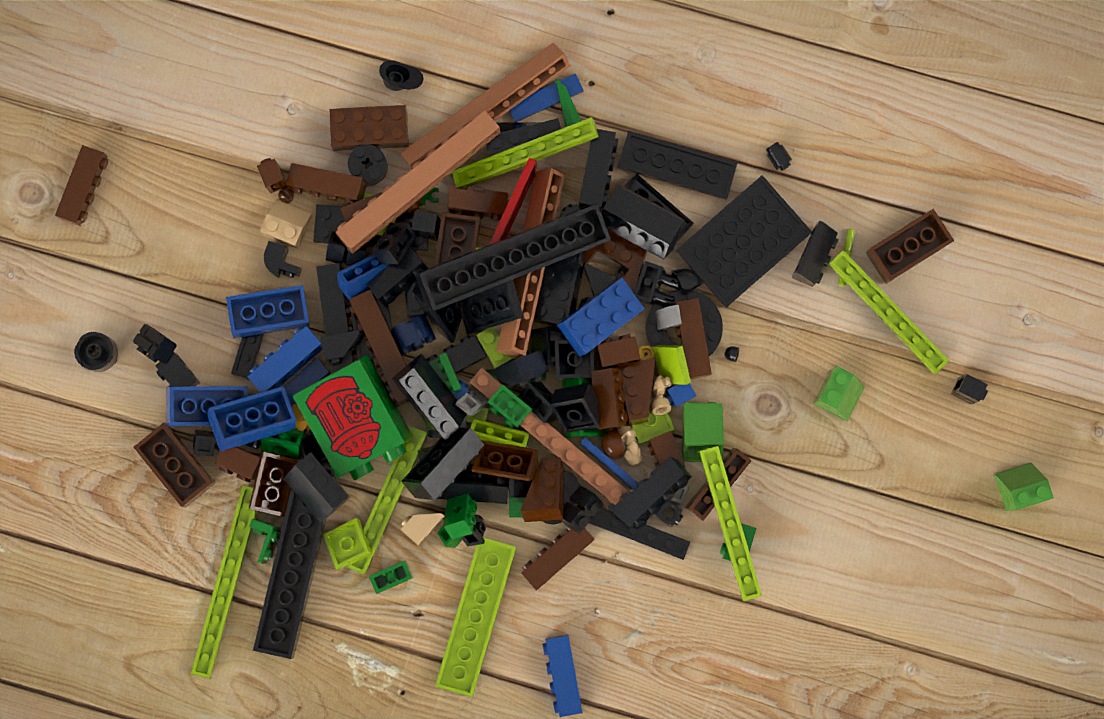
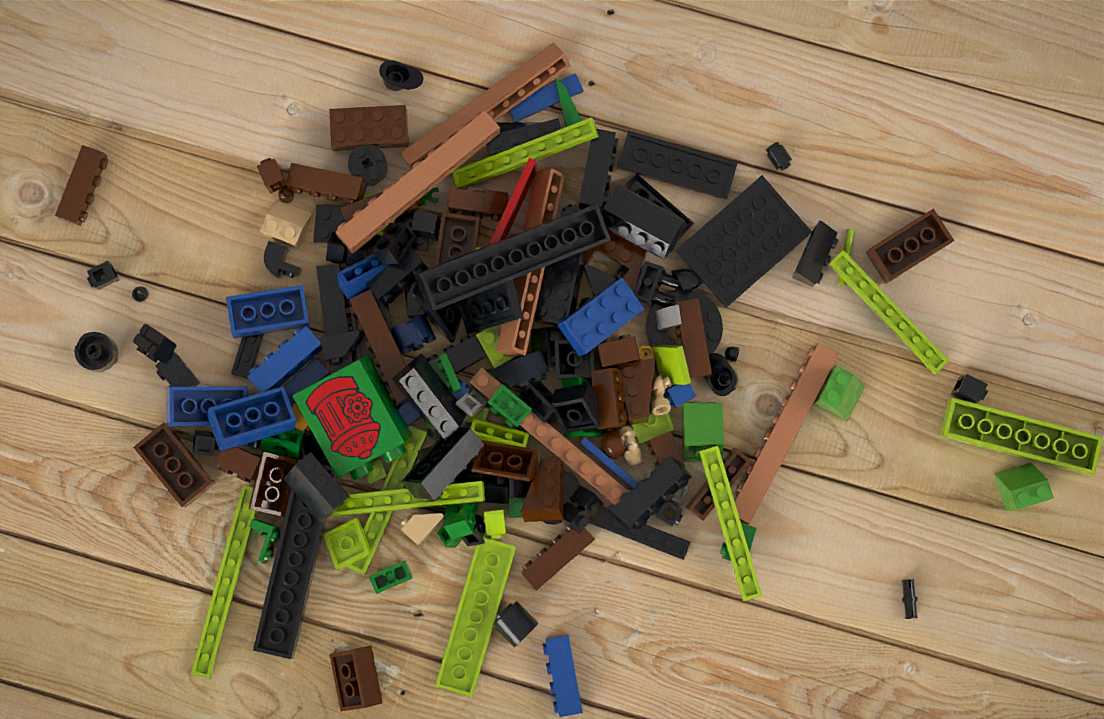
(95, 273): none -> black brick
(138, 297): none -> black hinge
(356, 678): none -> reddish brown slope
(378, 472): none -> lime plate
(403, 499): none -> lime plate
(409, 413): none -> blue brick
(495, 523): none -> lime slope
(514, 623): none -> black piece
(723, 377): none -> black piece
(784, 431): none -> nougat brick
(909, 599): none -> black pin
(1021, 436): none -> lime brick

